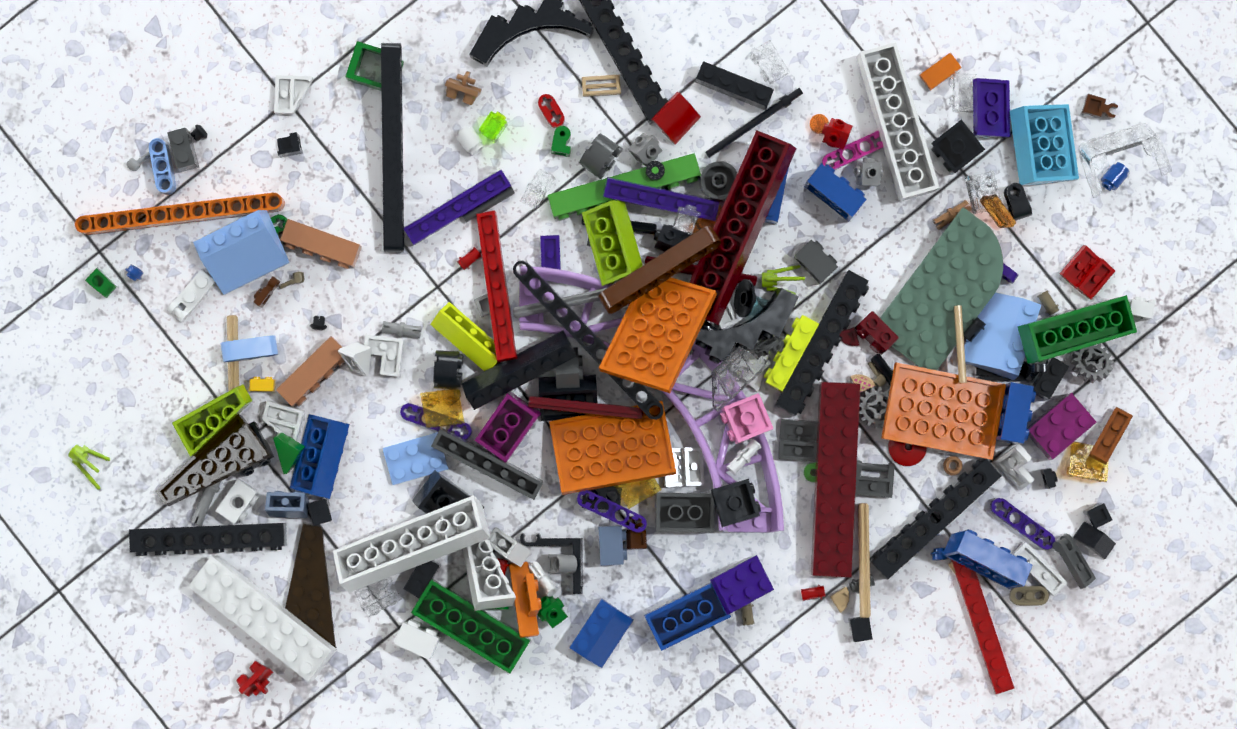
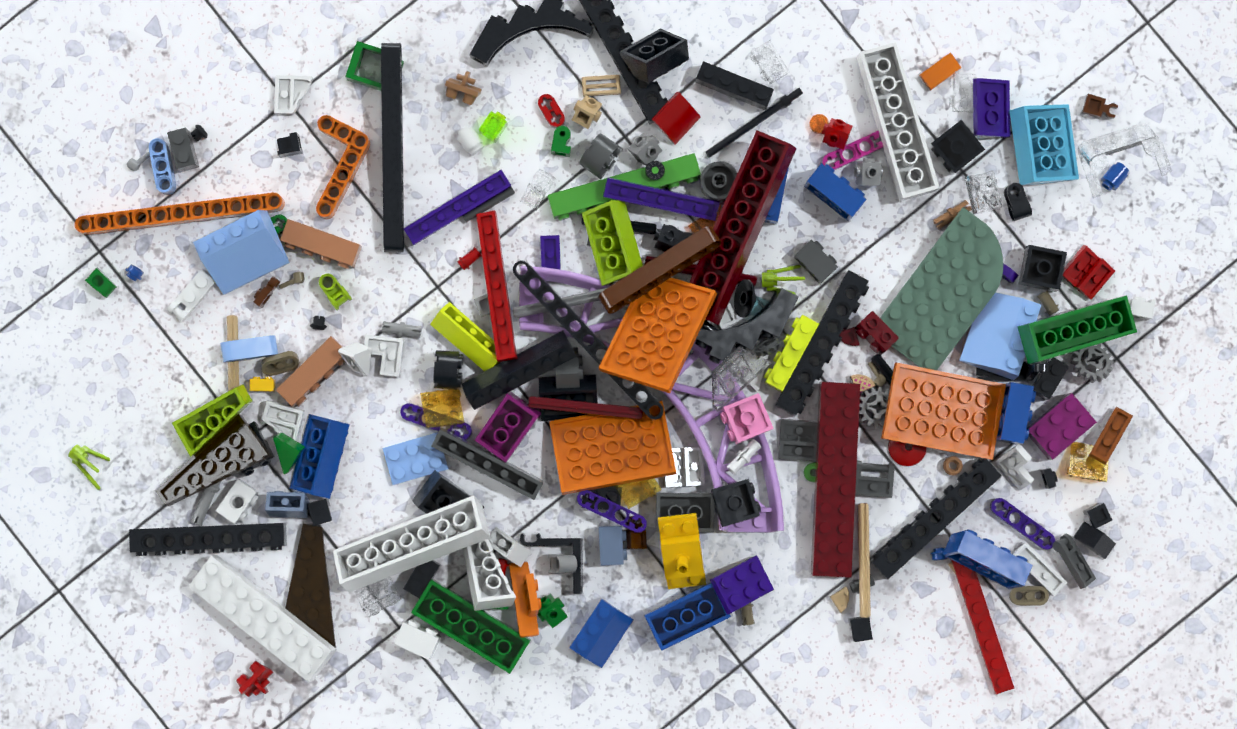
(280, 363): none -> dark tan plate
(335, 291): none -> lime piece
(343, 165): none -> orange beam
(543, 579): white axle -> none
(587, 111): none -> tan brick
(655, 55): none -> black slope
(681, 551): none -> yellow brick
(686, 219): clear bracket -> none
(813, 593): red pin -> none
(960, 344): tan bar -> none
(976, 326): black pin -> none
(997, 211): clear orange tile -> none
(1042, 268): none -> black brick

